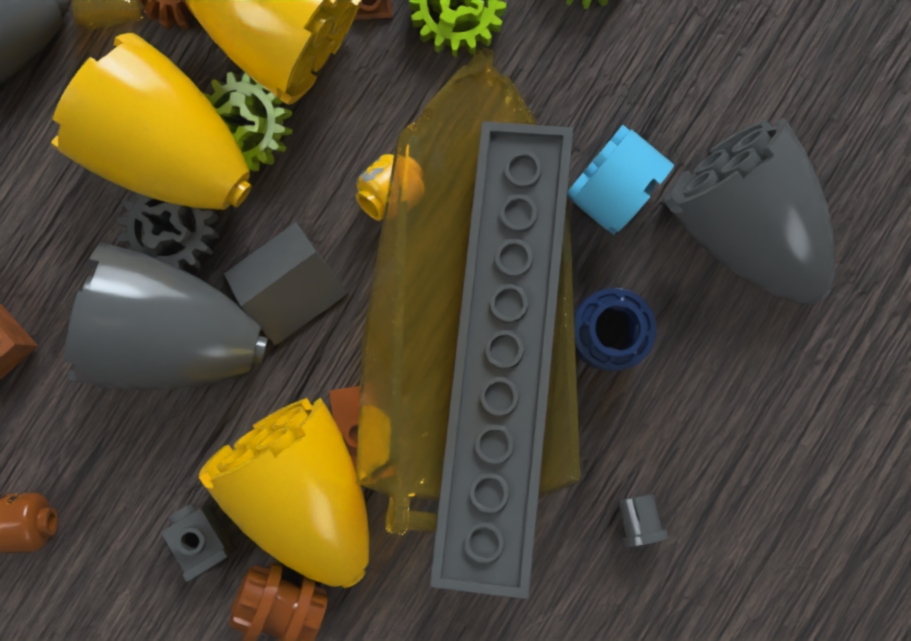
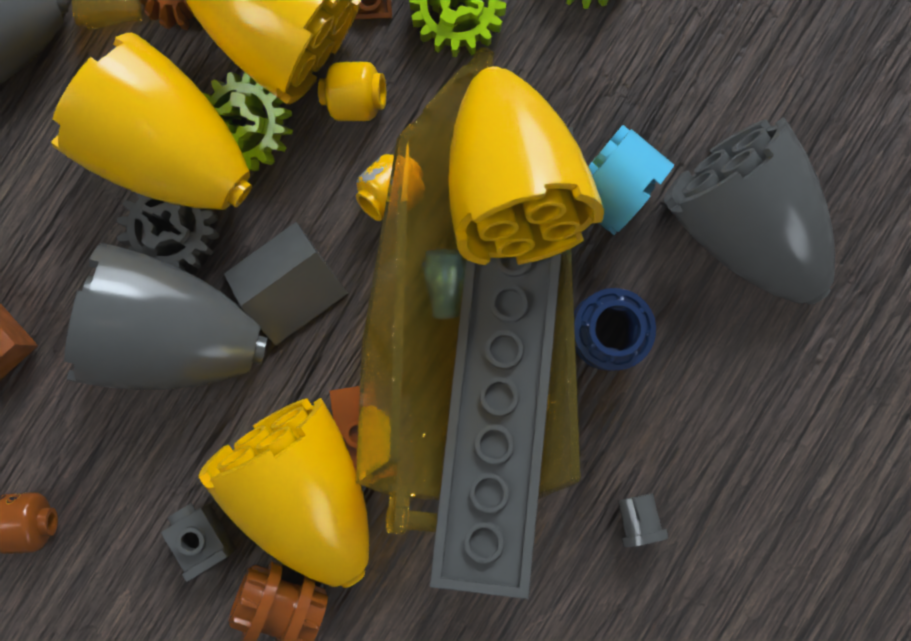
(353, 91): none -> yellow head
(445, 281): none -> clear light blue cone
(516, 174): none -> yellow cylinder

